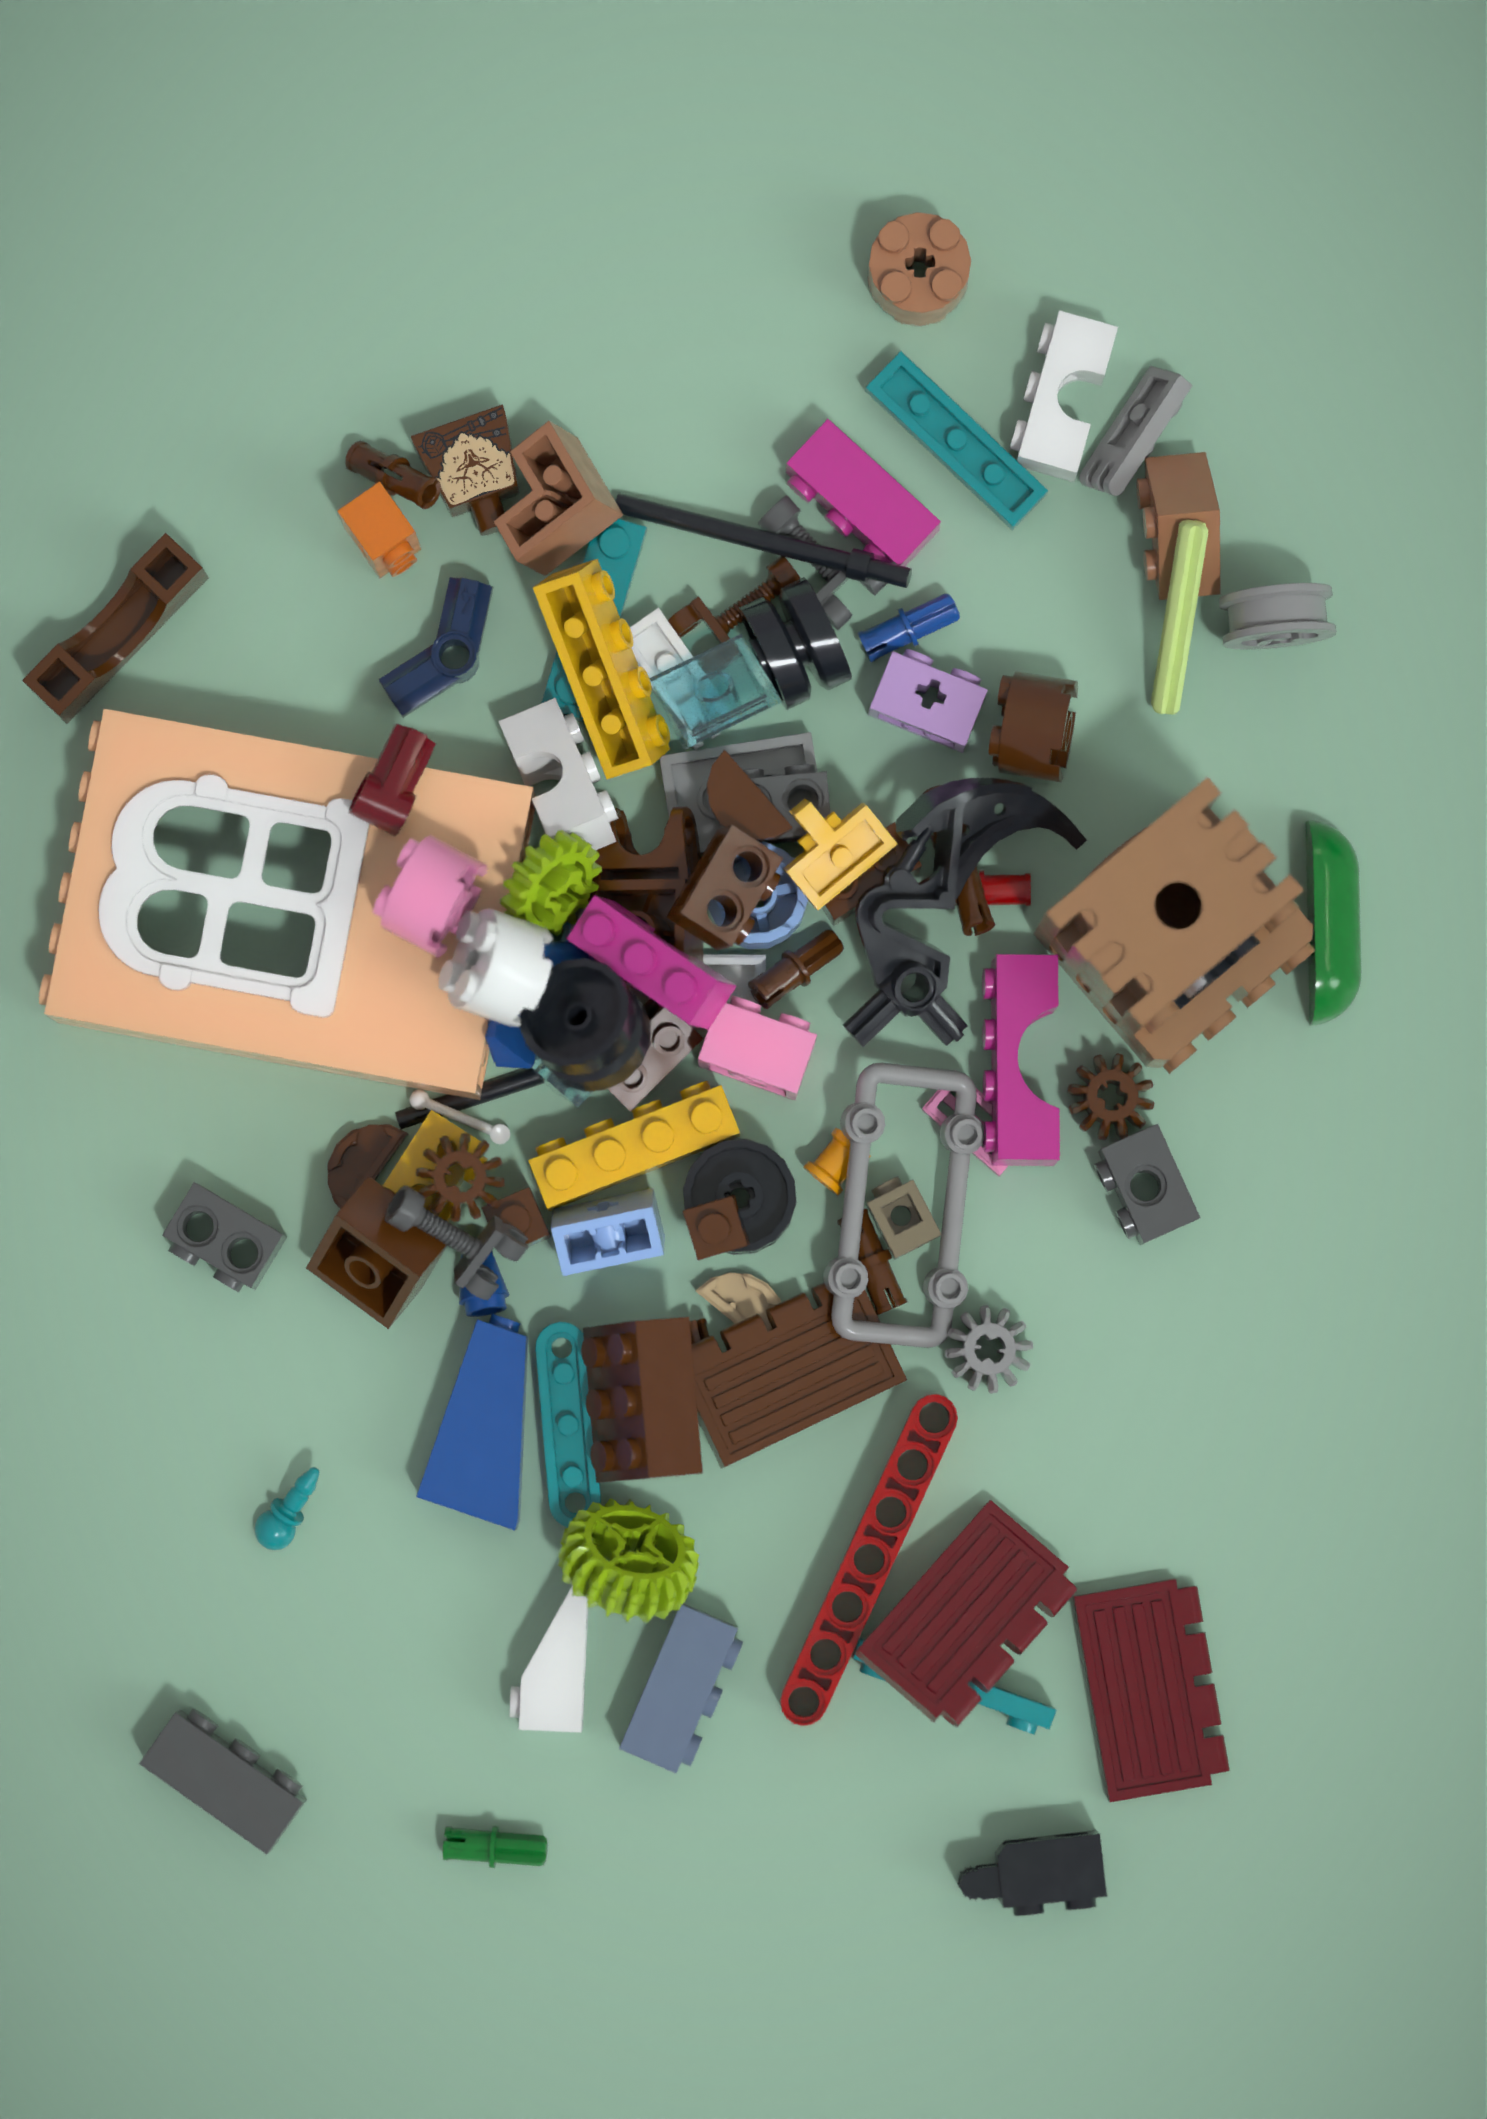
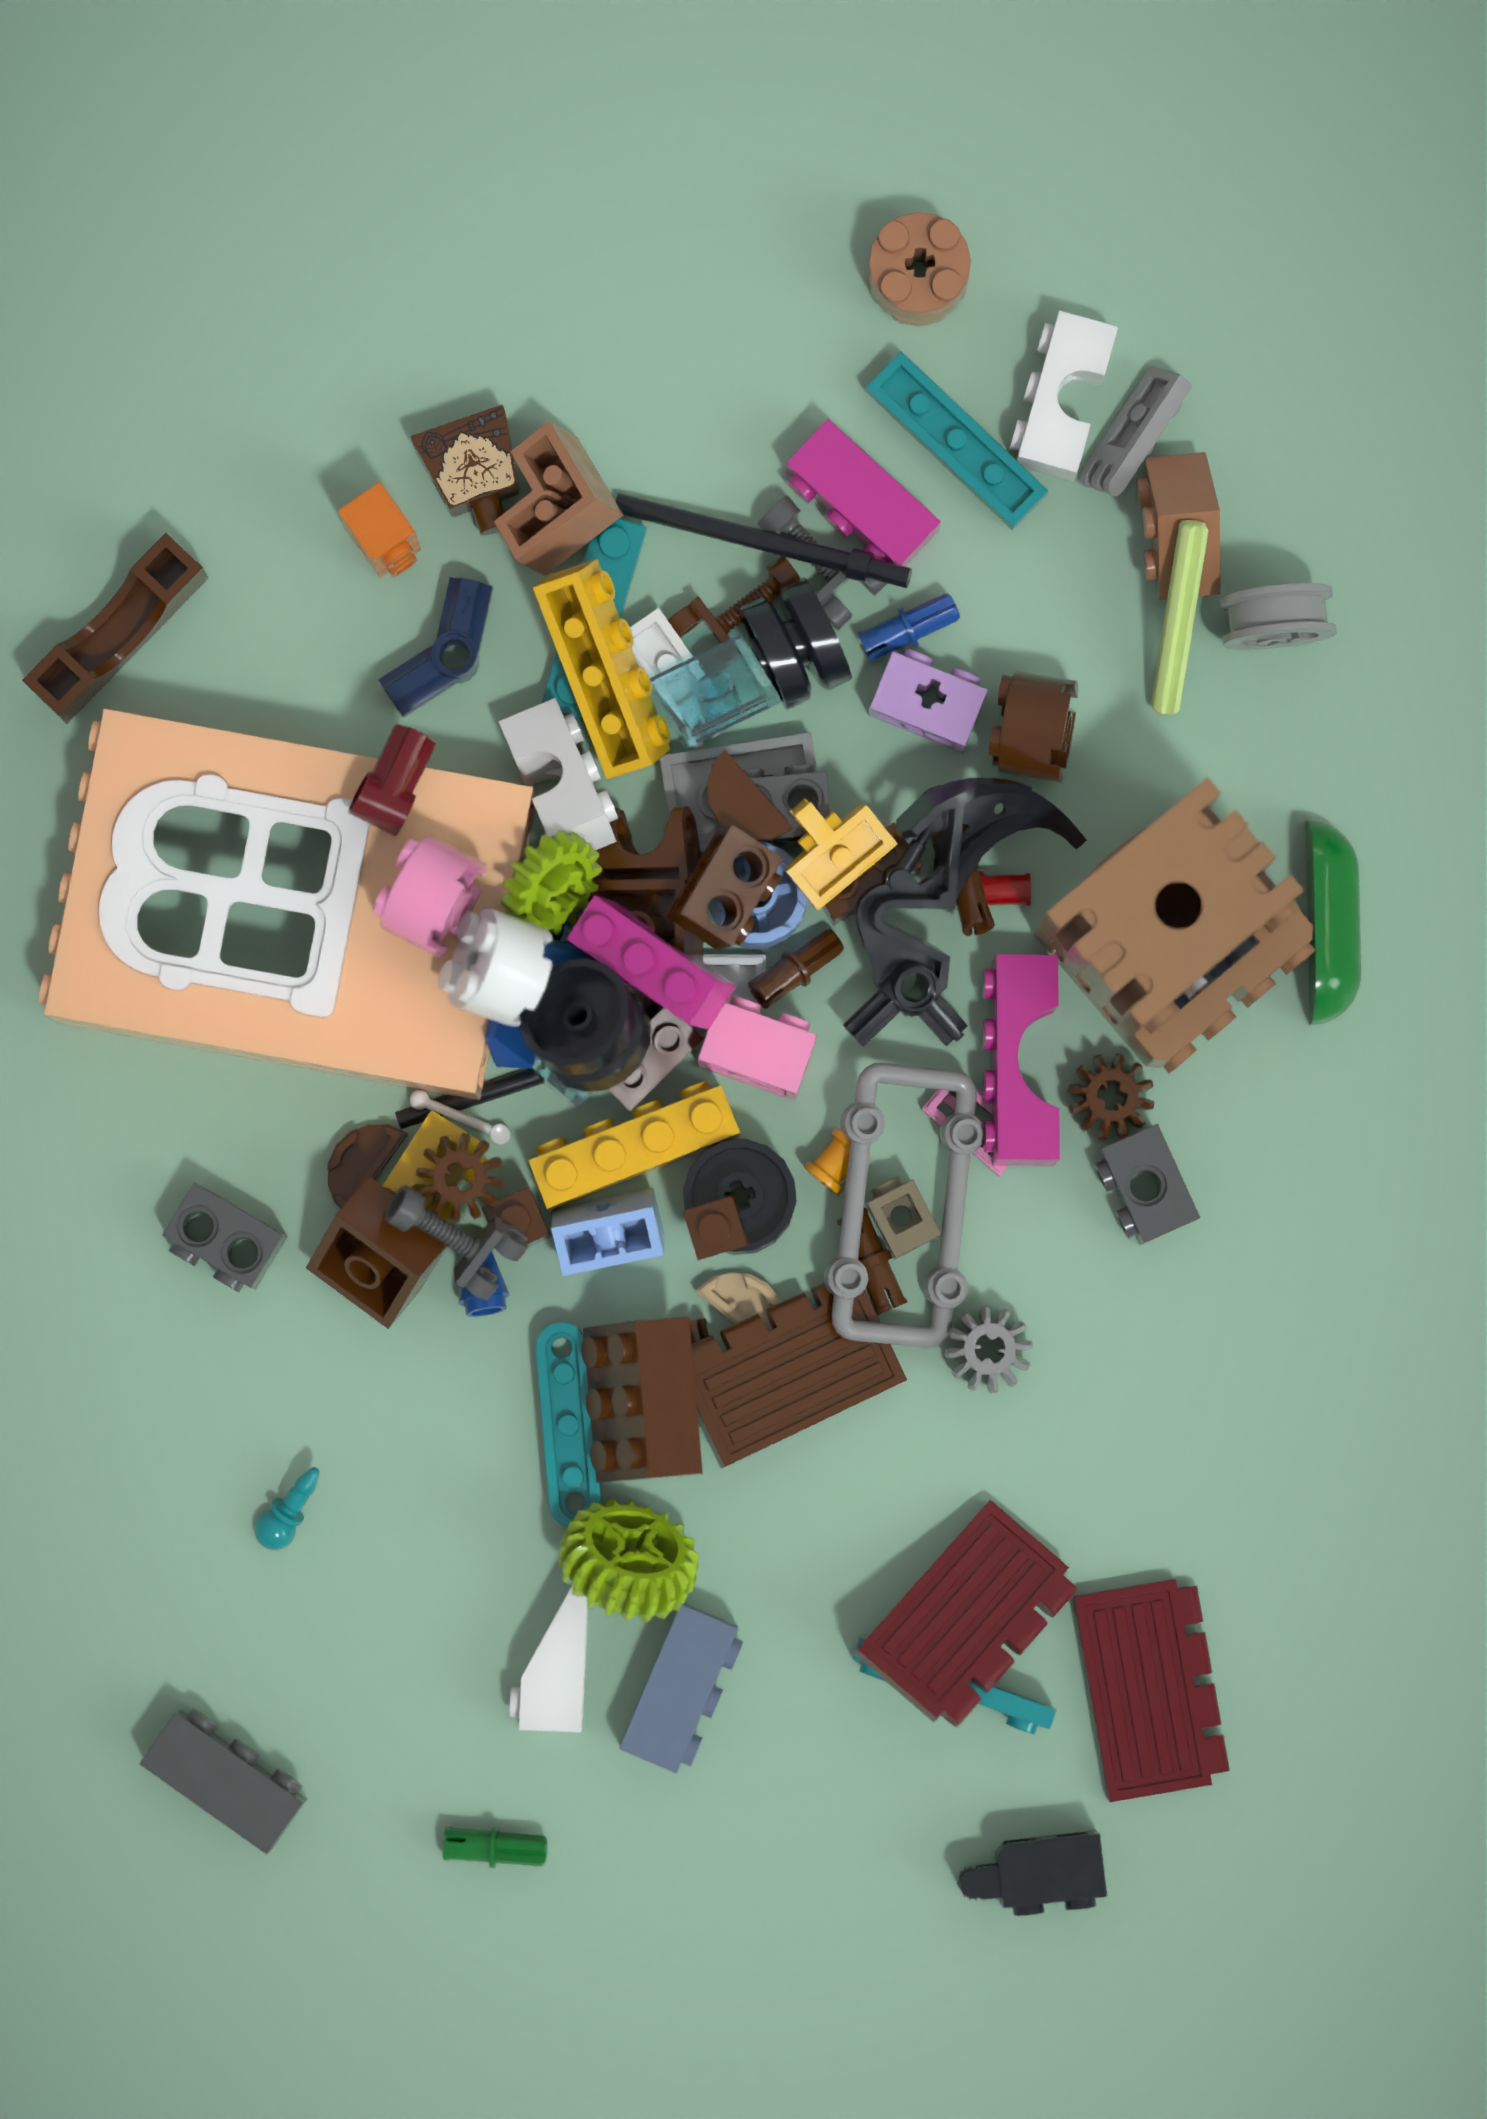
(414, 485): reddish brown pin -> none
(481, 1436): blue slope -> none
(868, 1585): red beam -> none

